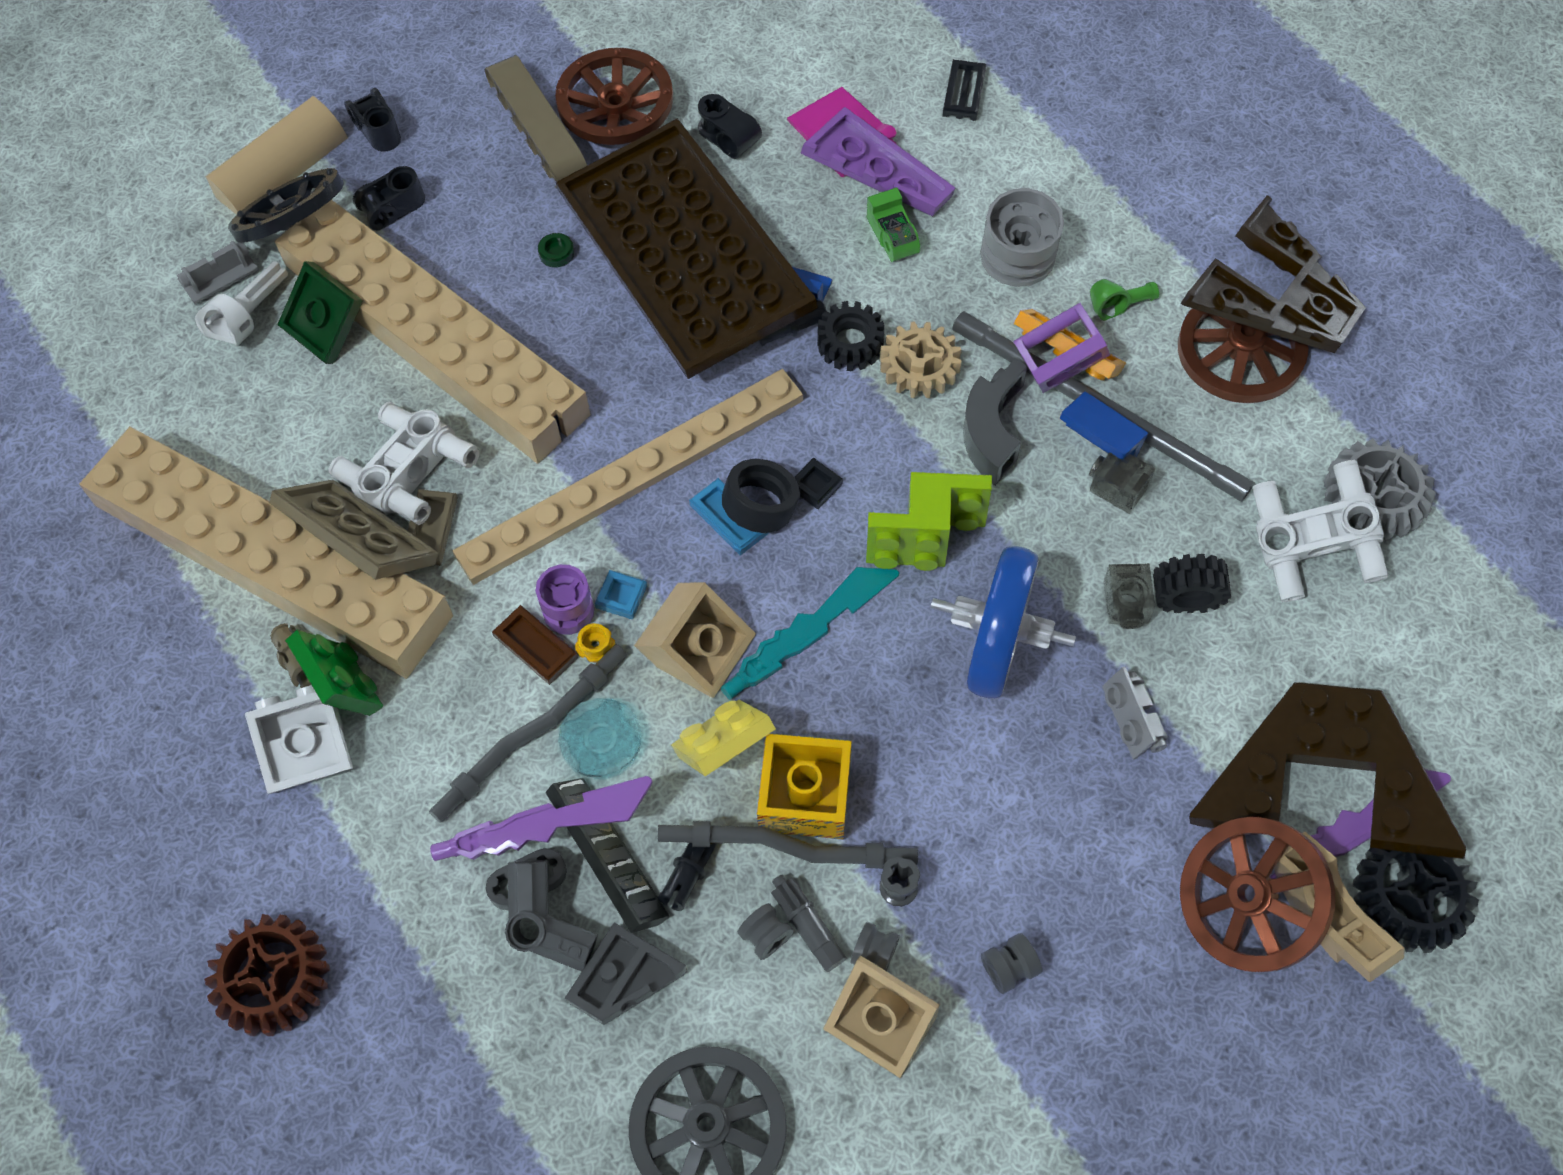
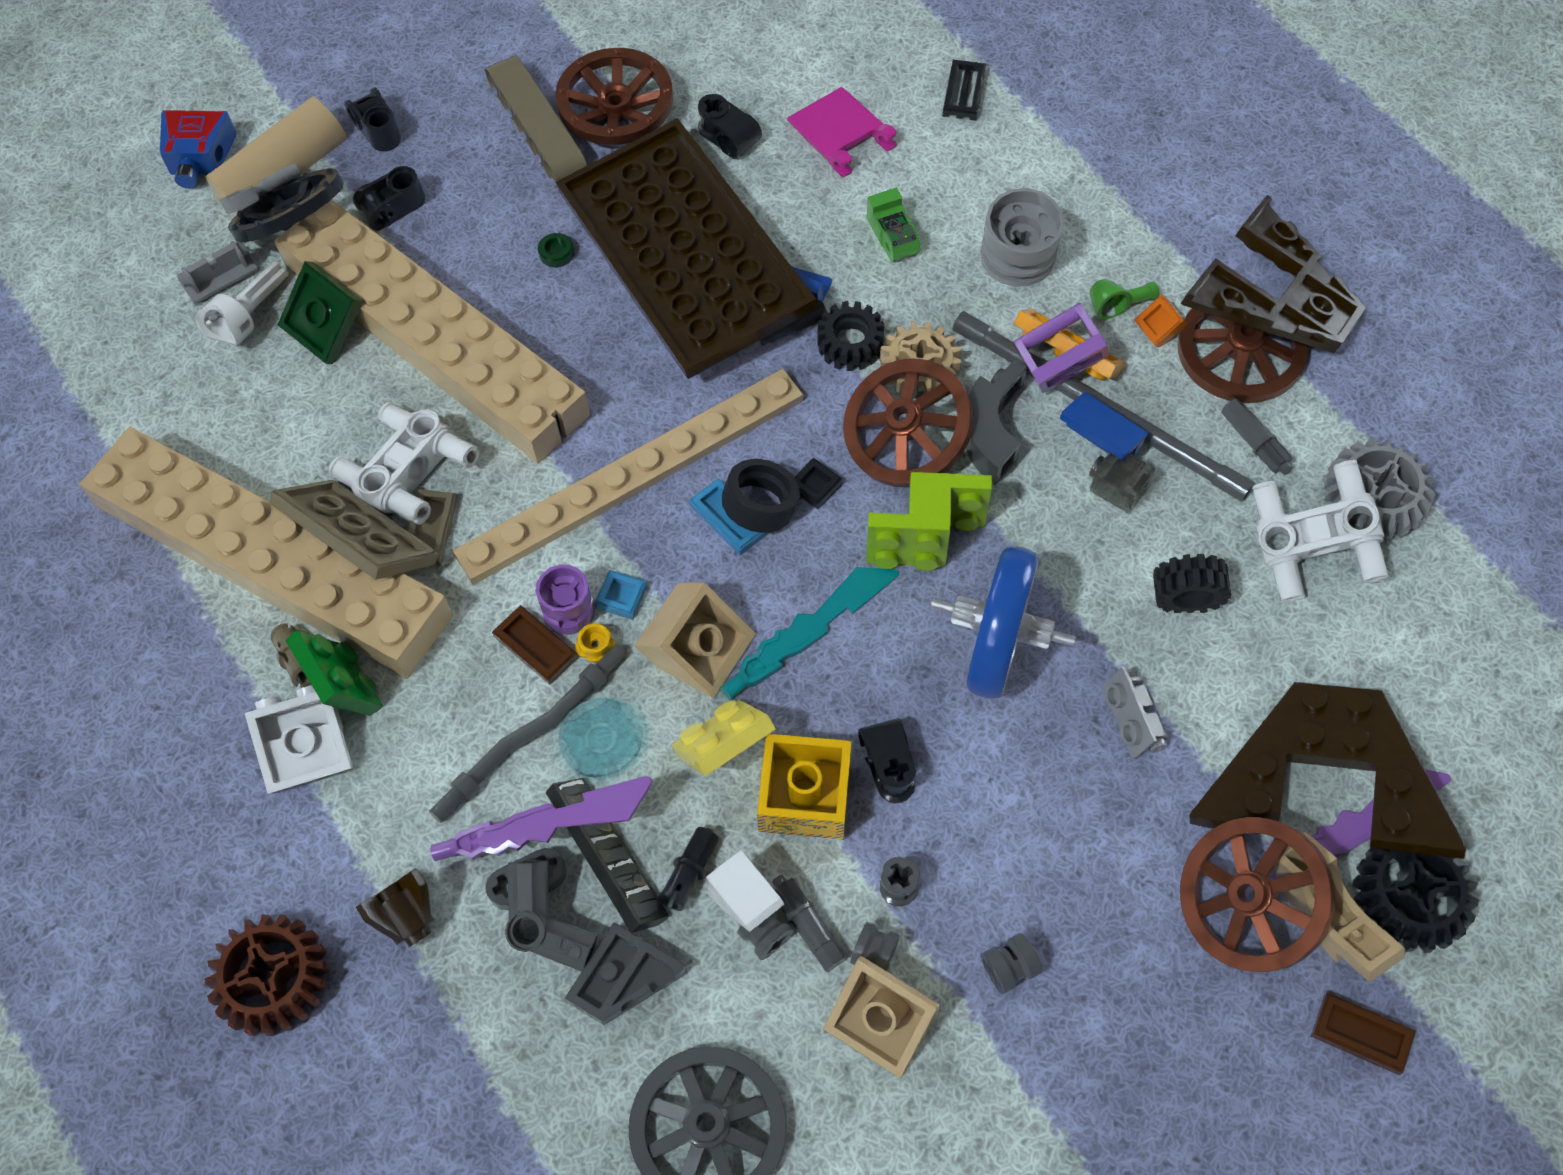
(194, 143): none -> blue torso
(247, 196): none -> light grey piece
(400, 909): none -> dark brown brick
(702, 834): dark grey bar -> none
(742, 891): none -> white slope
(873, 159): medium lavender wing -> none
(889, 755): none -> black piece
(912, 426): none -> copper wheel
(1132, 581): clear smoke brick -> none
(1160, 321): none -> orange tile
(1258, 437): none -> dark grey piece
(1363, 1033): none -> reddish brown tile

